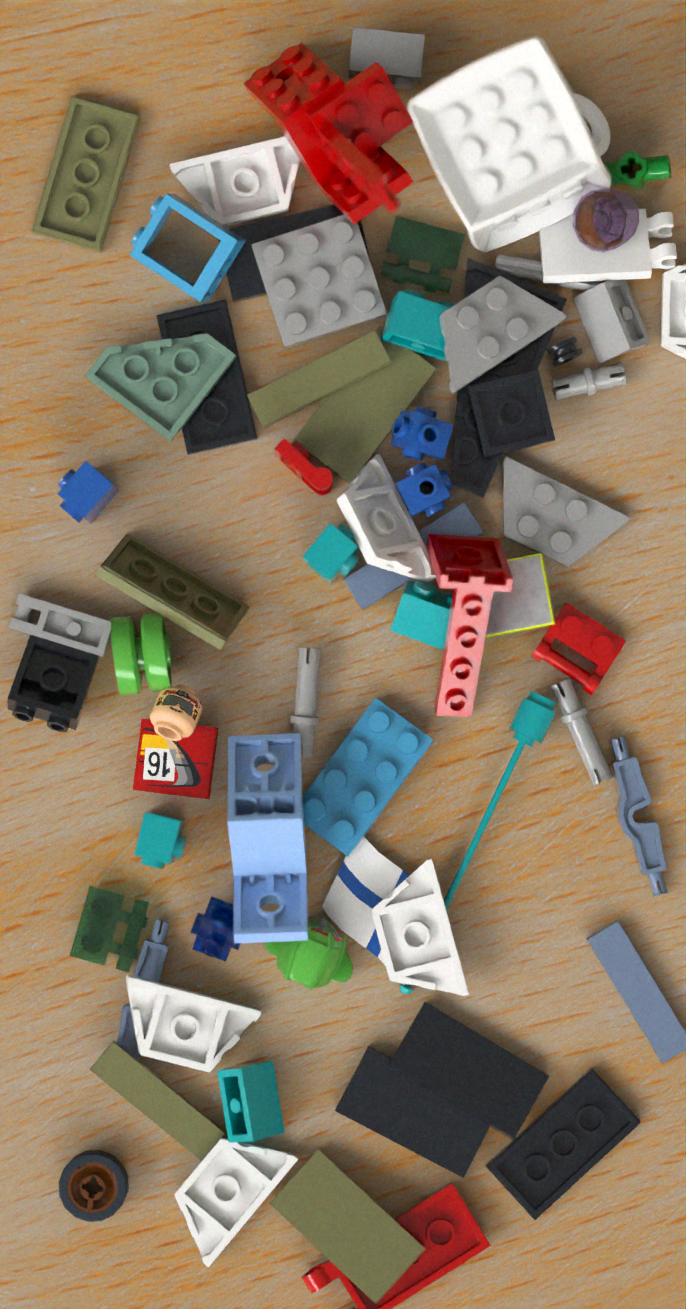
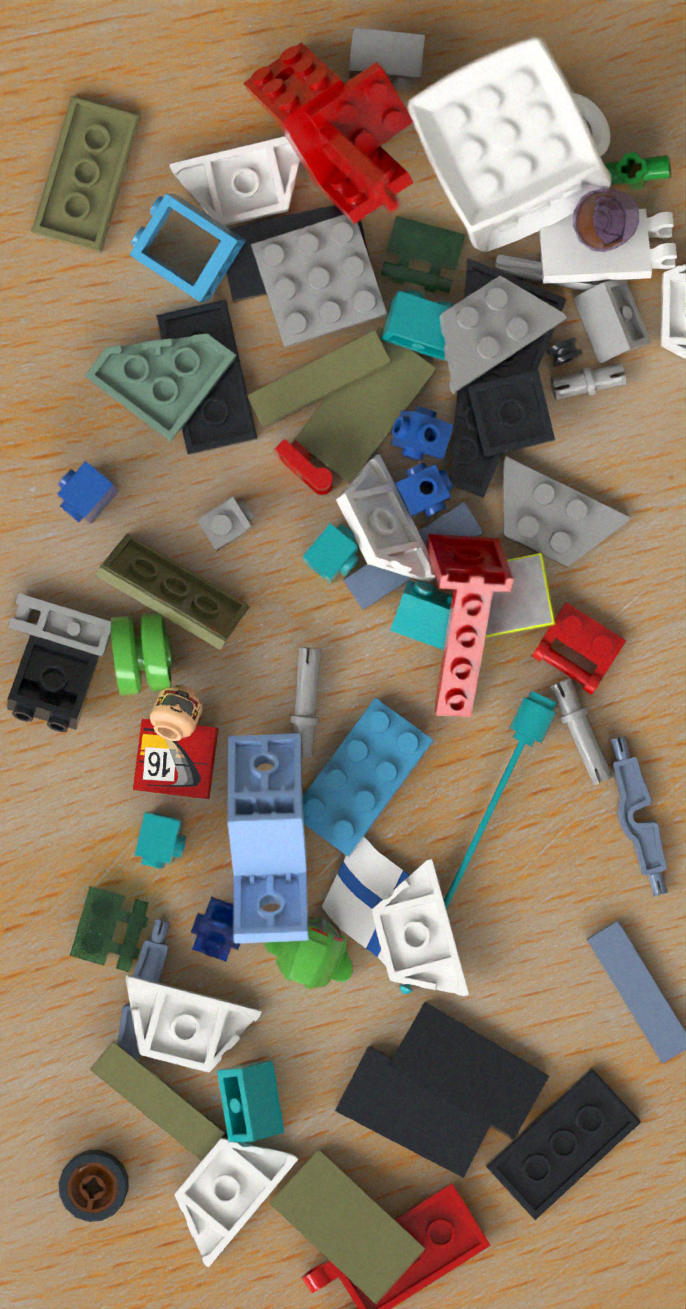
(226, 522): none -> light grey bracket

